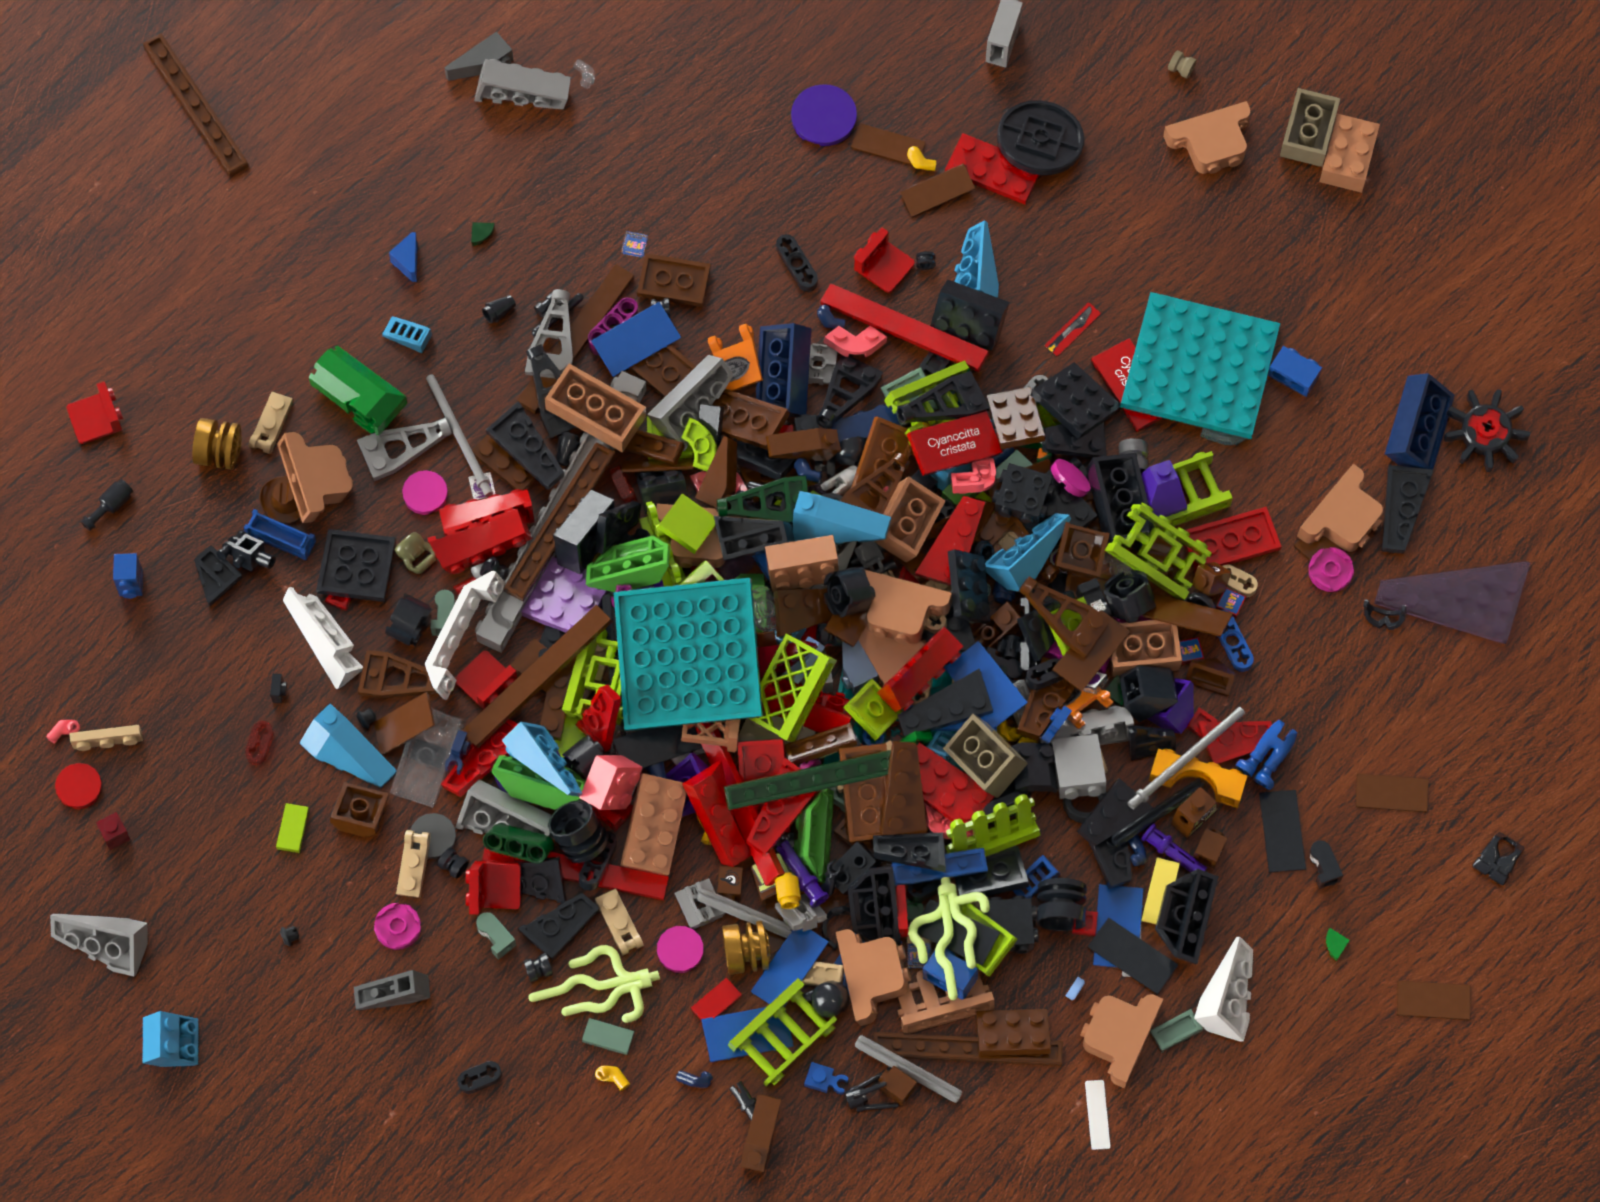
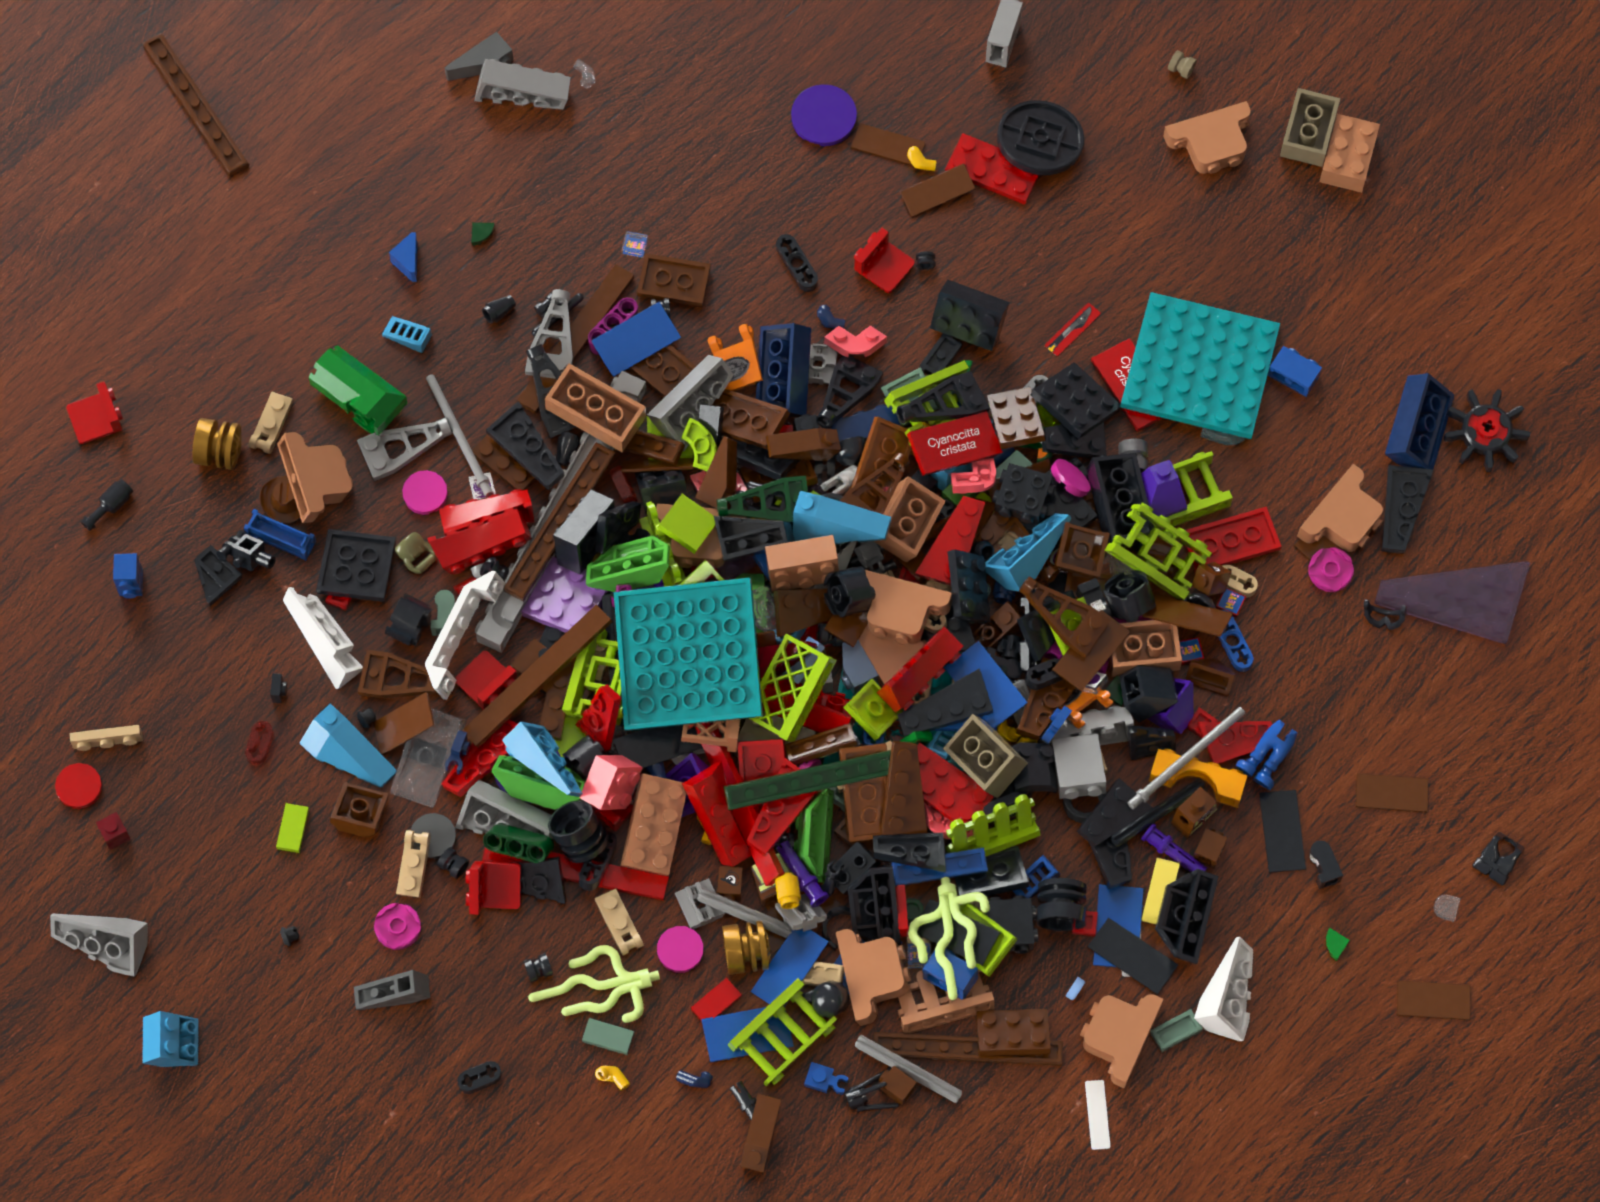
(63, 727): coral arm -> none
(490, 927): sand green leg -> none
(559, 927): black wing -> none
(803, 469): dark blue arm -> none
(904, 327): red tile -> none
(928, 890): black beam -> none
(978, 264): dark azure wedge -> none
(1139, 856): dark blue arm -> none
(1446, 907): none -> clear tile

